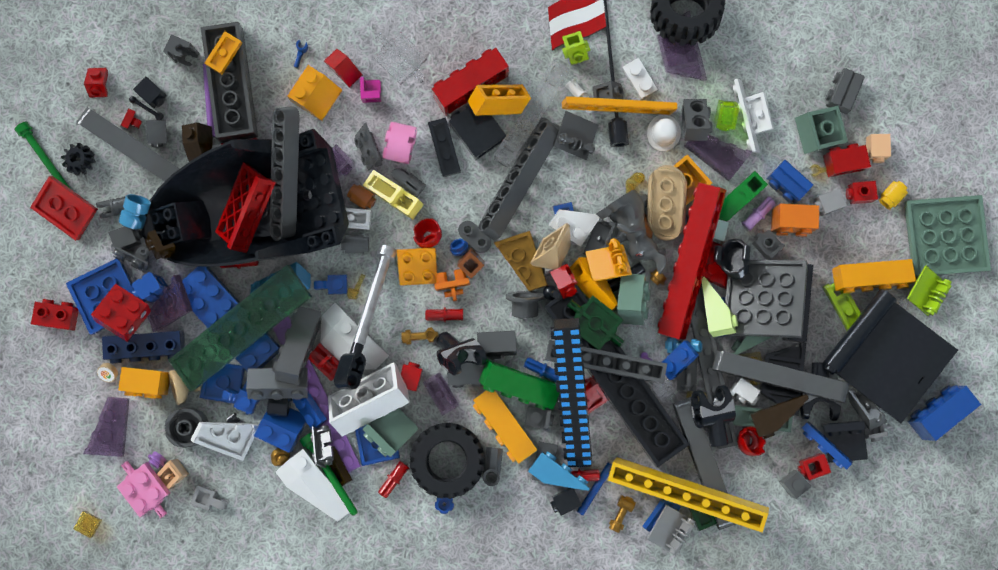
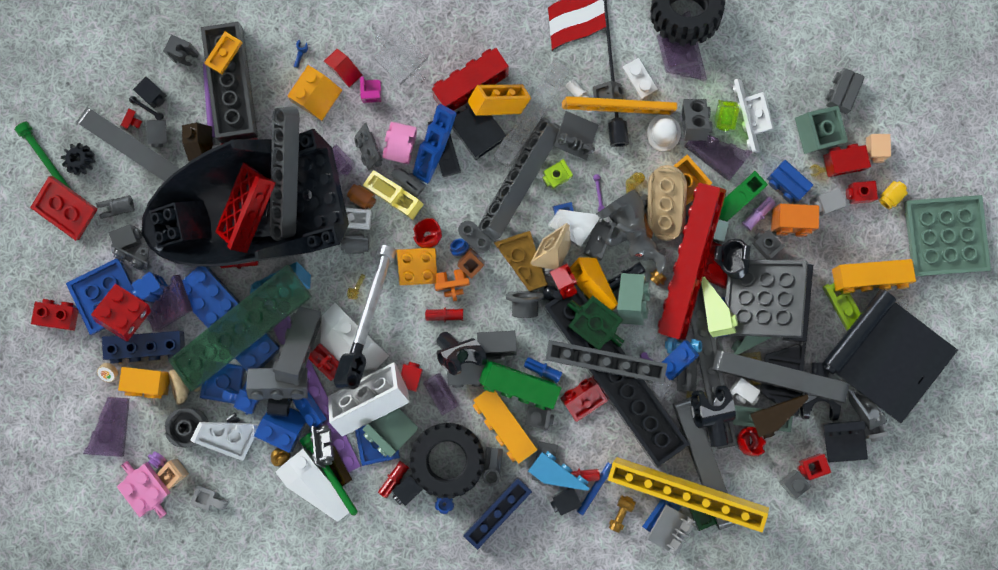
(87, 524): clear yellow plate -> none
(96, 82): red bracket -> none
(134, 211): dark azure wheel -> none
(153, 243): dark brown bracket -> none
(336, 284): blue plate -> none
(406, 491): none -> black brick
(408, 337): pearl gold bar -> none
(434, 143): none -> blue slope
(497, 513): none -> dark blue brick
(563, 169): none -> lime brick
(573, 392): black brick -> none
(578, 51): lime brick -> none
(596, 177): none -> medium lavender hinge
(608, 262): light orange hinge -> none
(826, 446): blue plate -> none
(928, 290): lime hinge -> none
(943, 412): blue brick -> none

